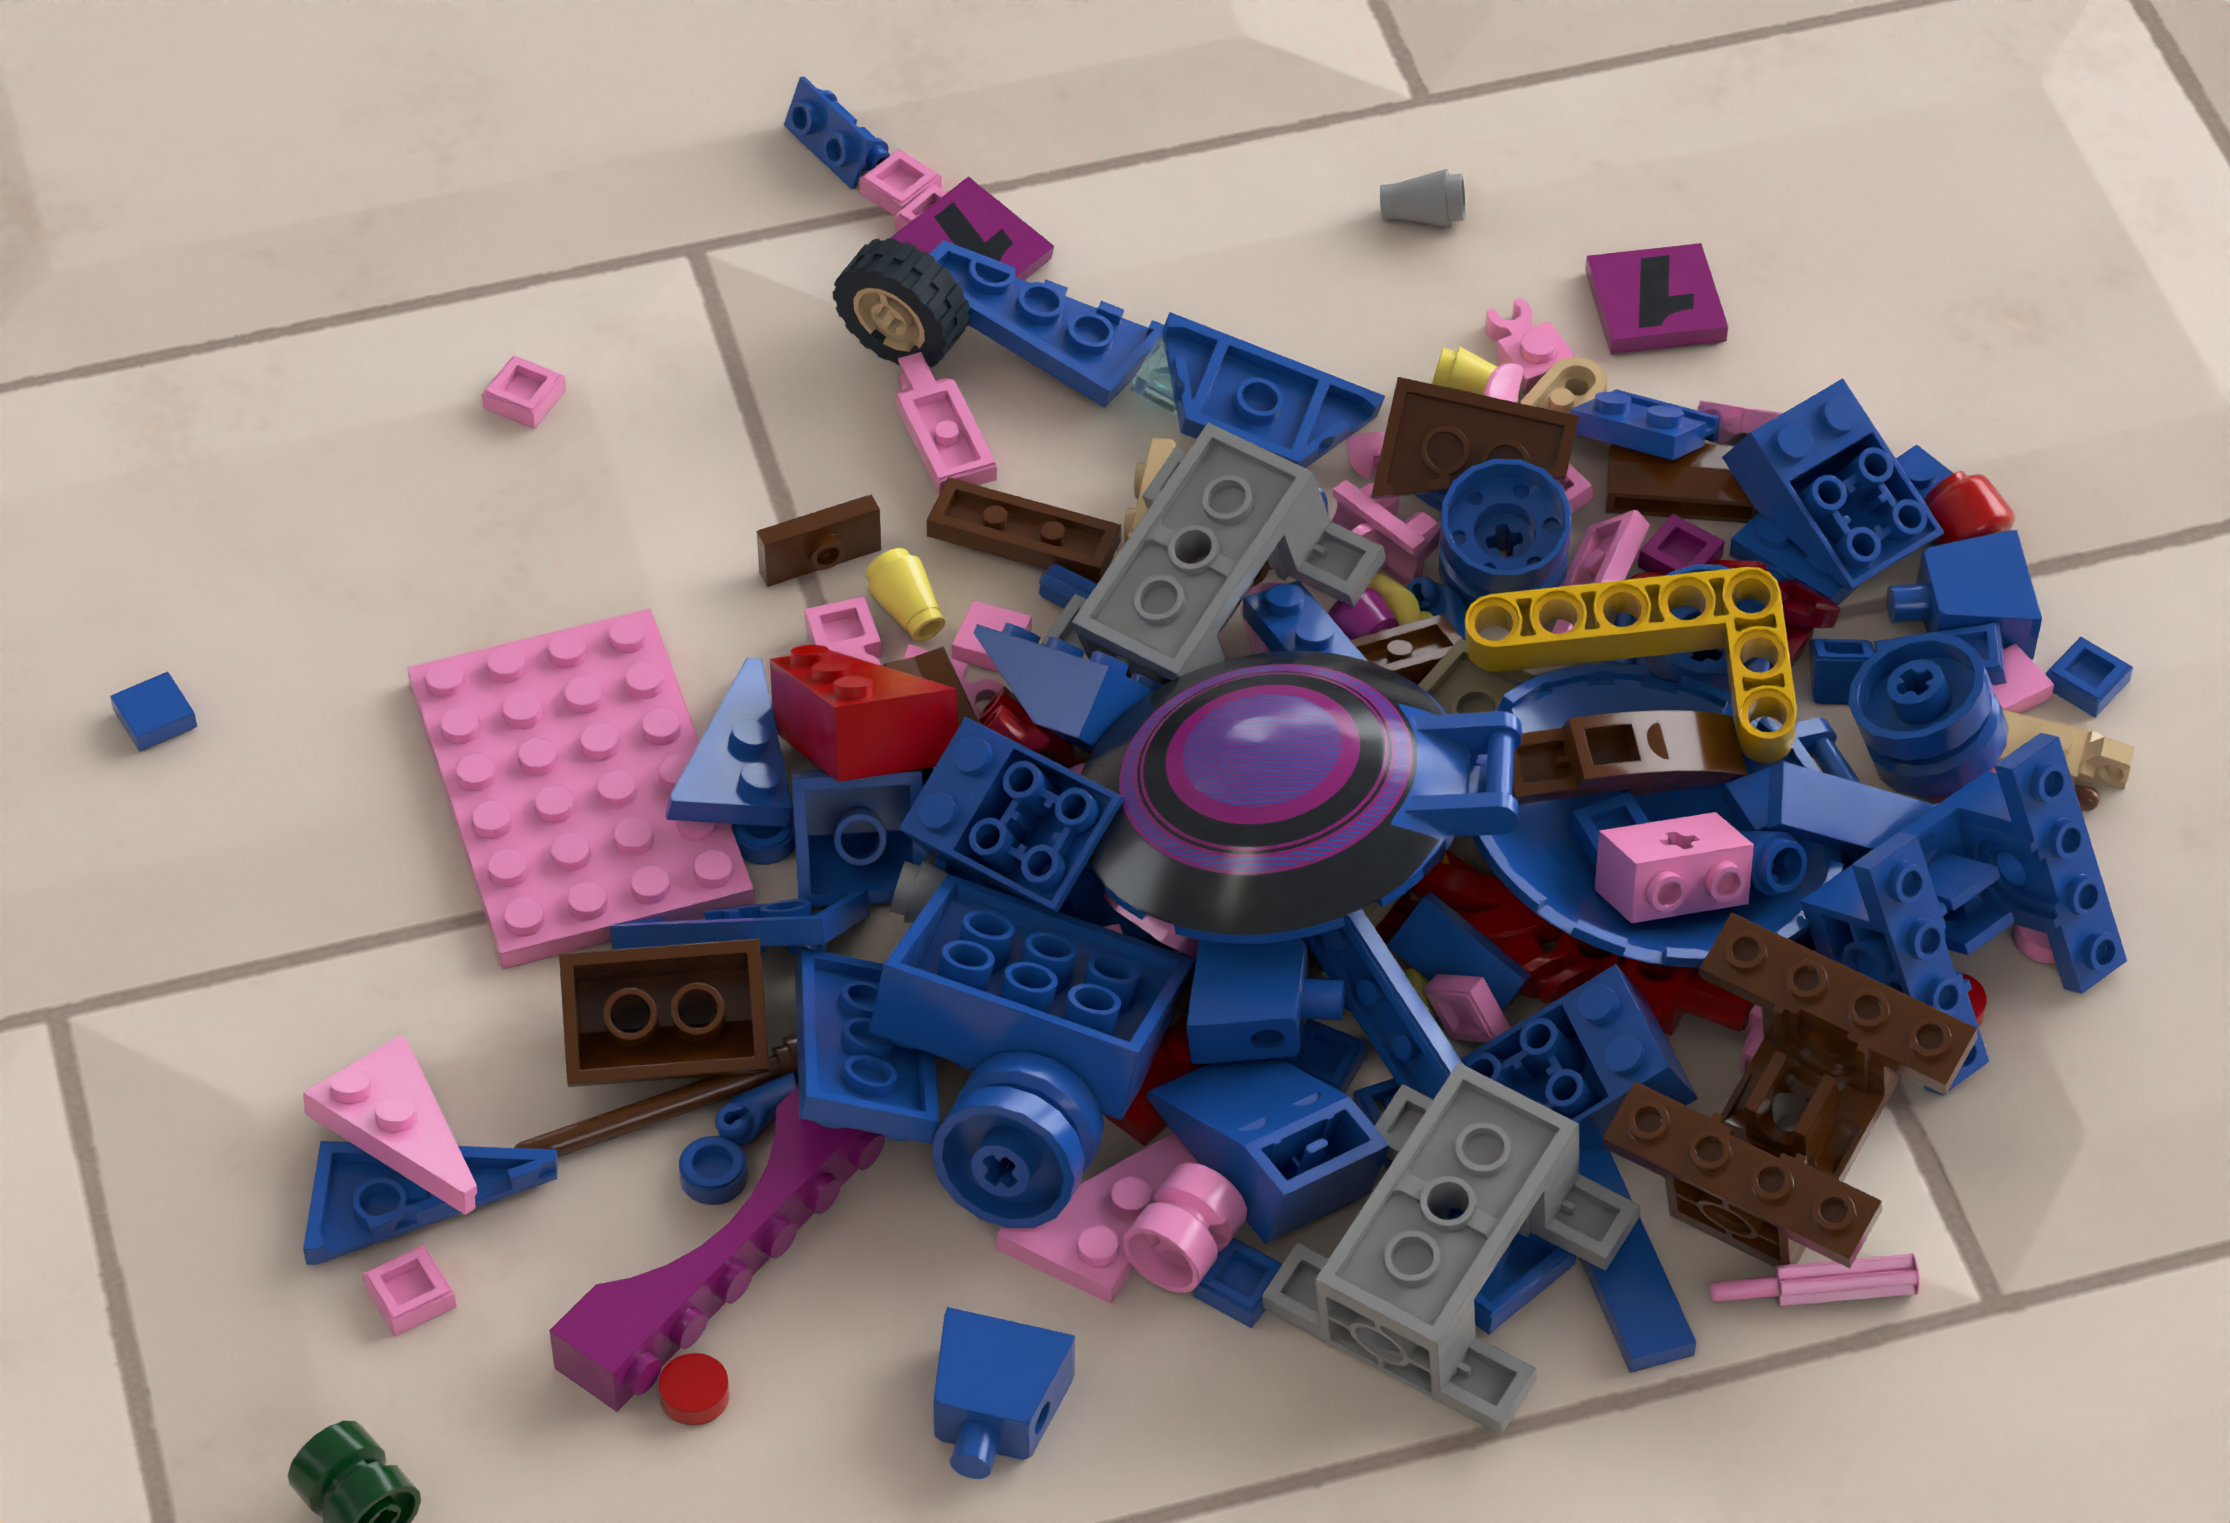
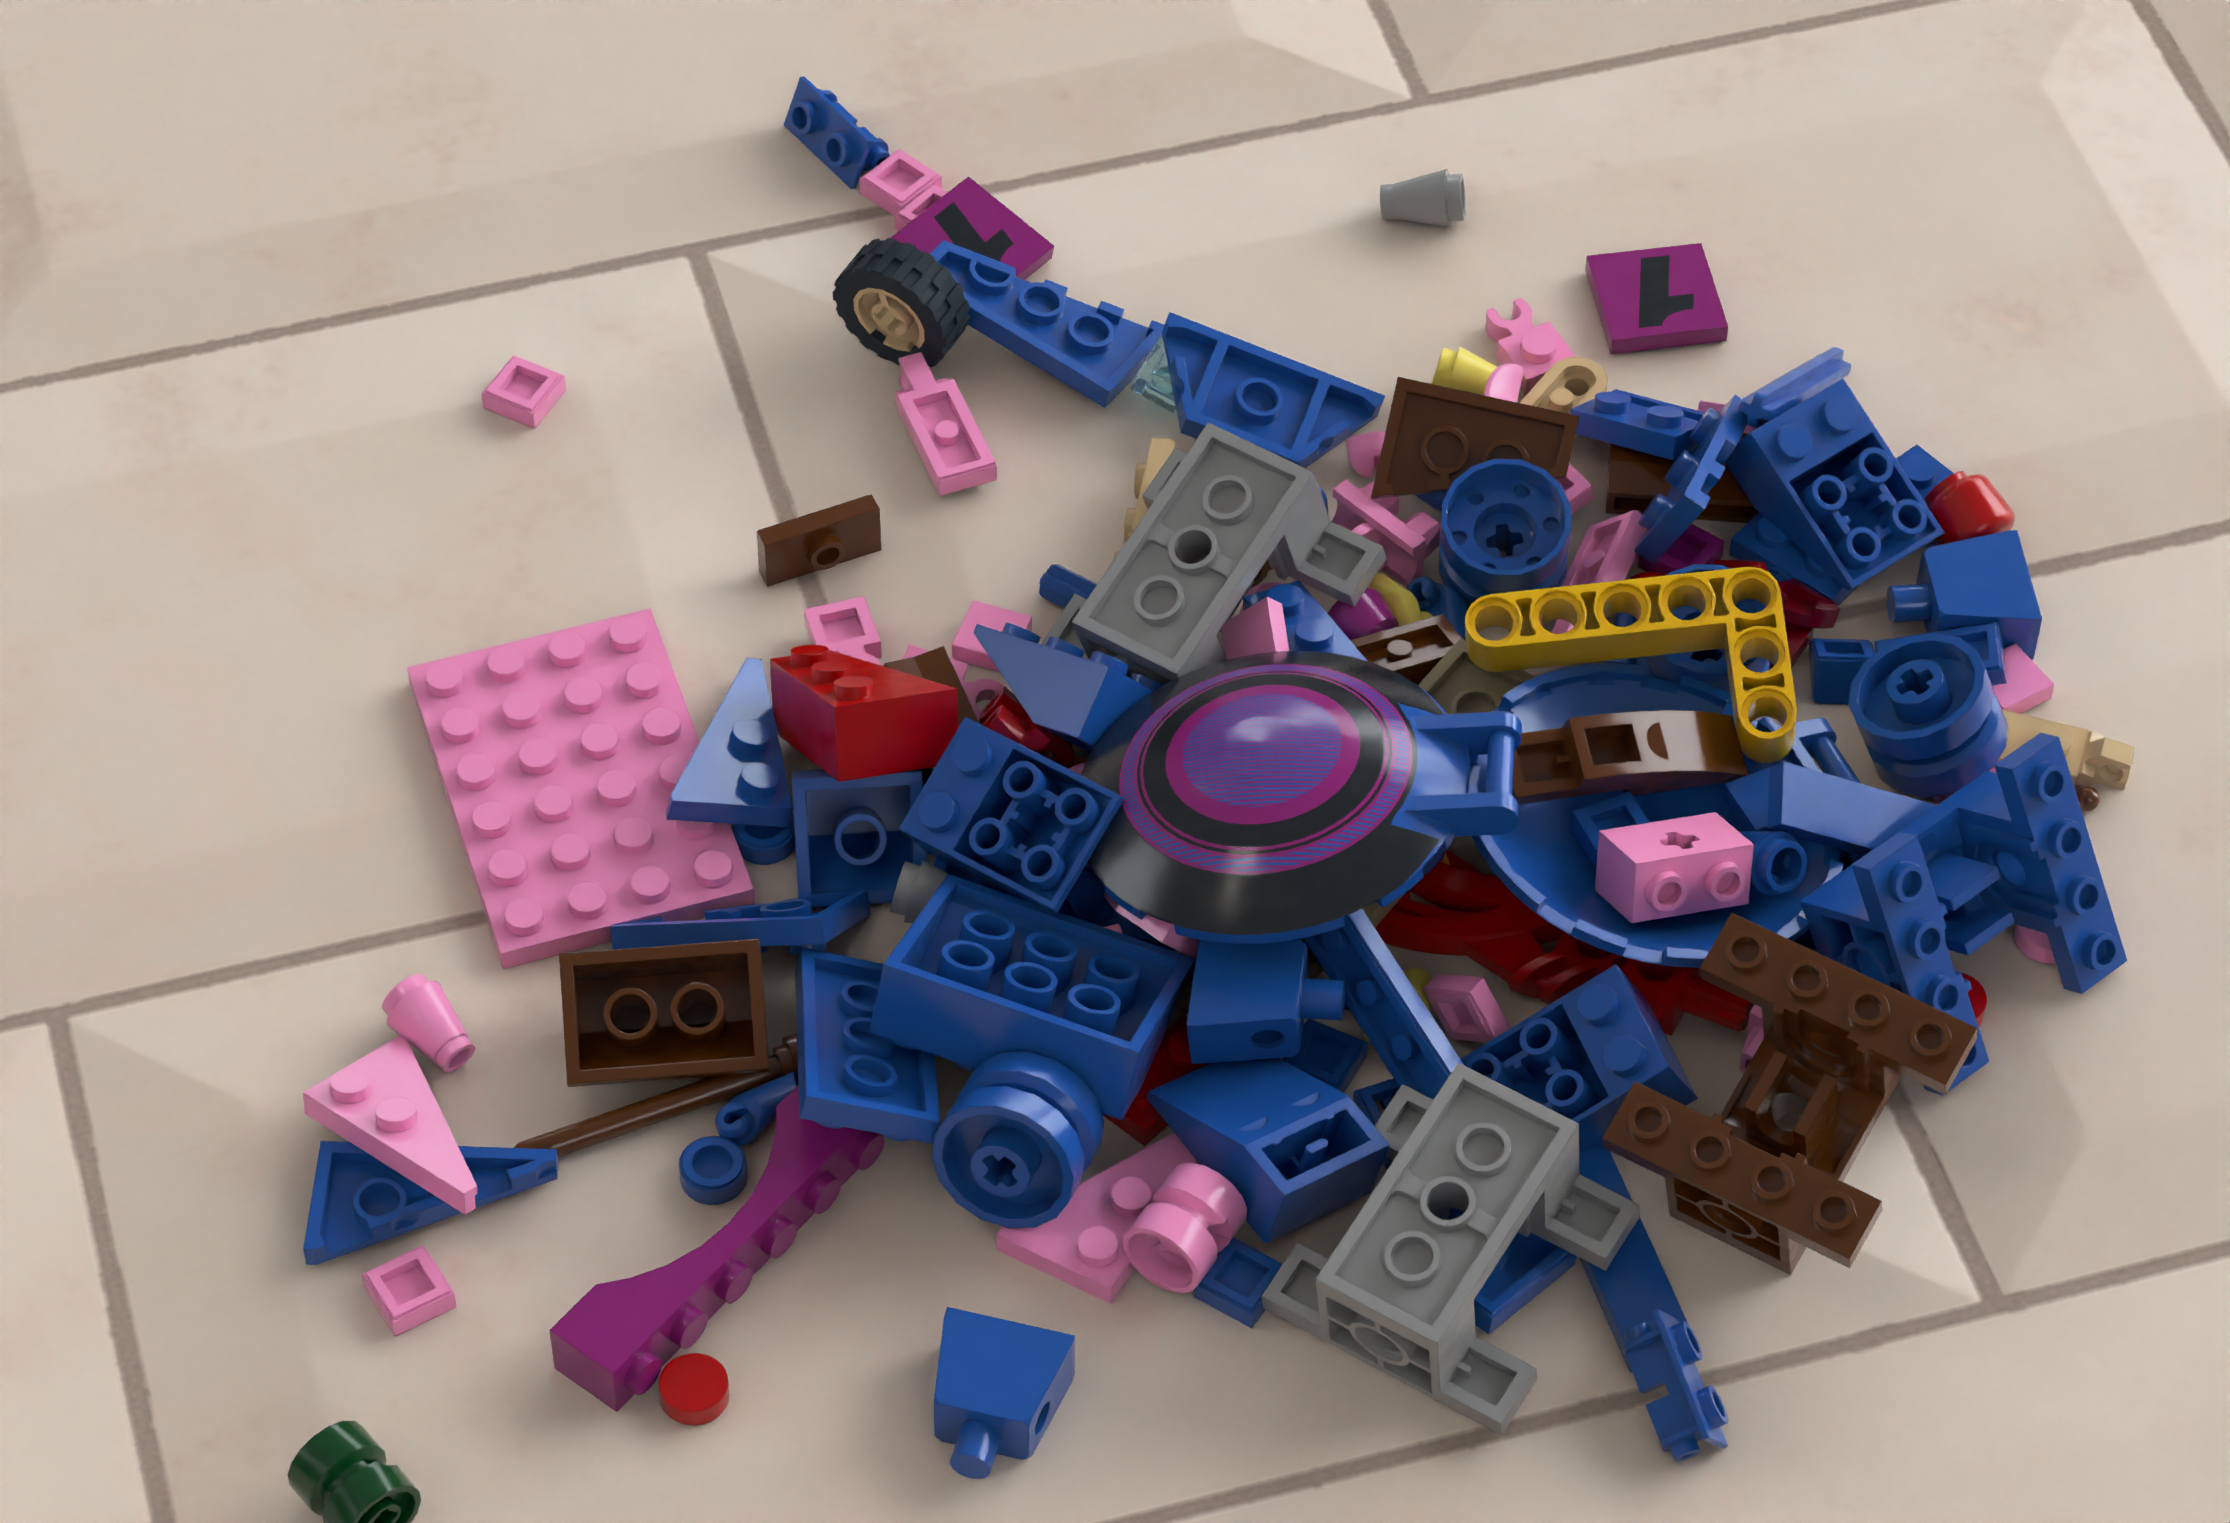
(153, 711): blue tile -> none
(428, 1022): none -> bright pink cone
(905, 593): light yellow cone -> none
(1023, 529): reddish brown plate -> none
(1256, 630): none -> bright pink tile
(1444, 943): blue tile -> none
(1669, 1359): none -> blue hinge
(1691, 479): none -> blue wing
(1794, 387): none -> blue axle
(1827, 1281): bright pink axle -> none
(2089, 676): blue tile -> none

